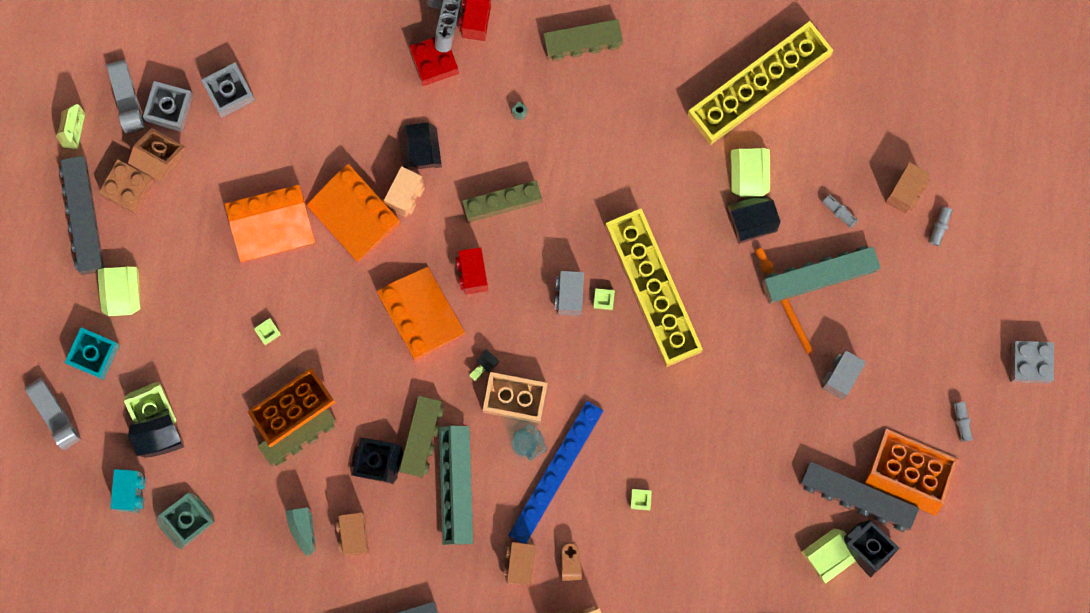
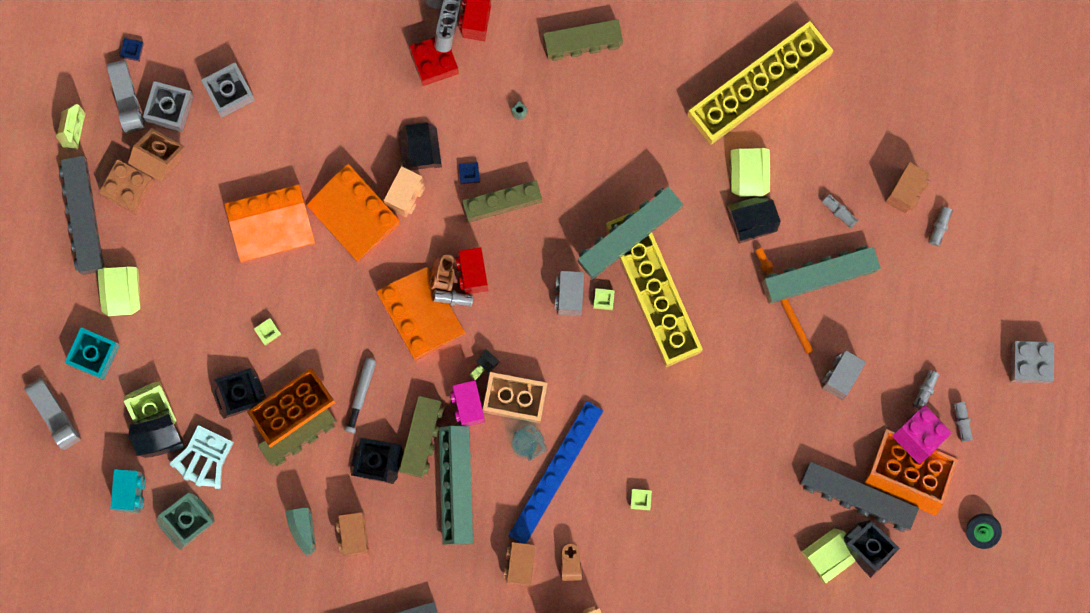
(132, 49): none -> dark blue tile
(210, 446): none -> light aqua plate
(237, 392): none -> black slope
(363, 384): none -> light grey piece
(441, 277): none -> nougat piece
(453, 298): none -> light grey pin
(468, 404): none -> dark pink brick
(469, 173): none -> dark blue tile
(629, 233): none -> sand green brick
(921, 434): none -> dark pink brick
(926, 389): none -> light grey pin
(983, 531): none -> black wheel

